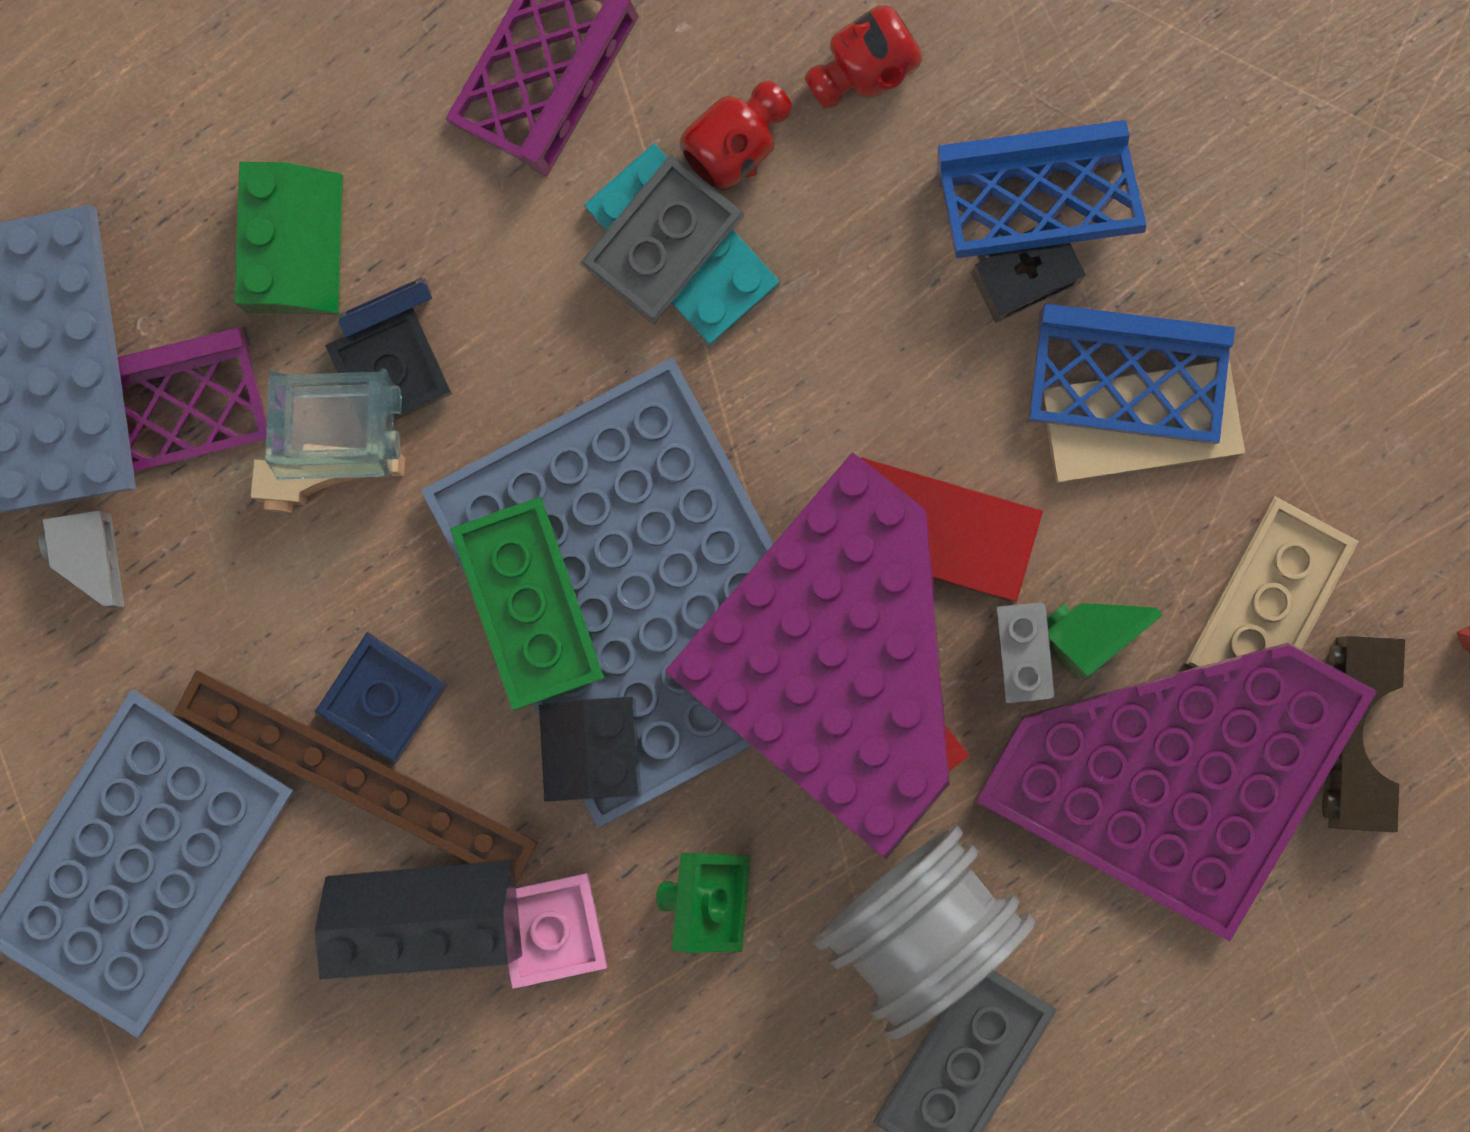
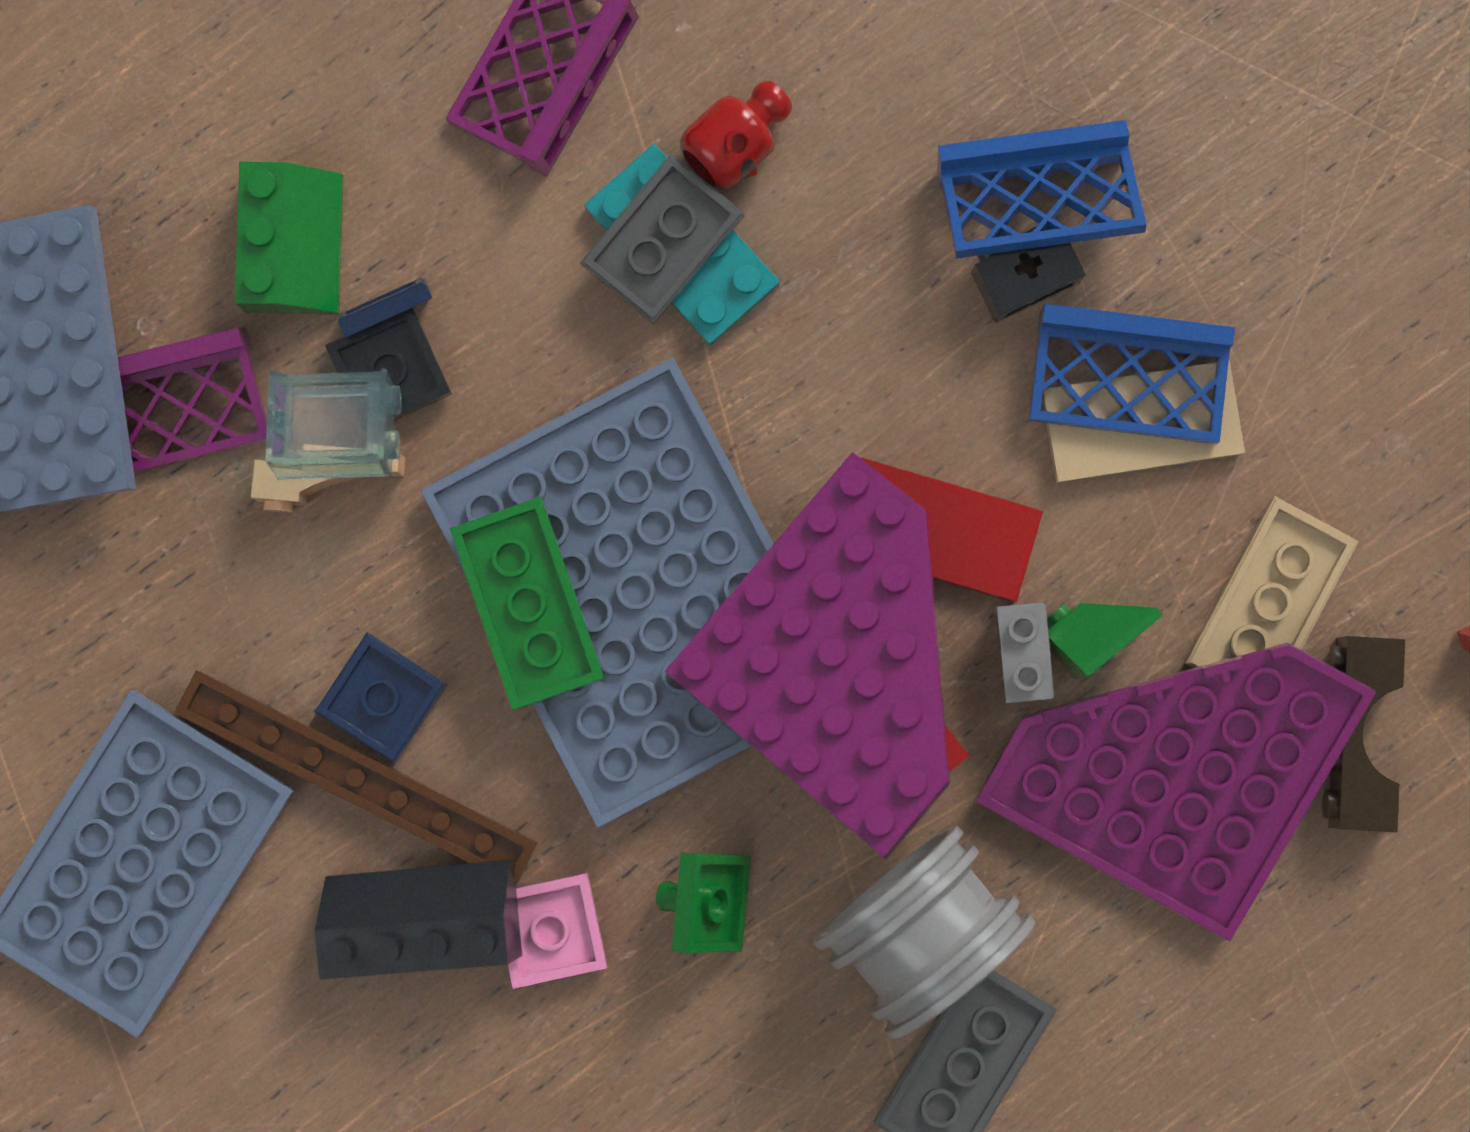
(85, 554): light grey slope -> none
(590, 749): black slope -> none
(869, 56): red piece -> none

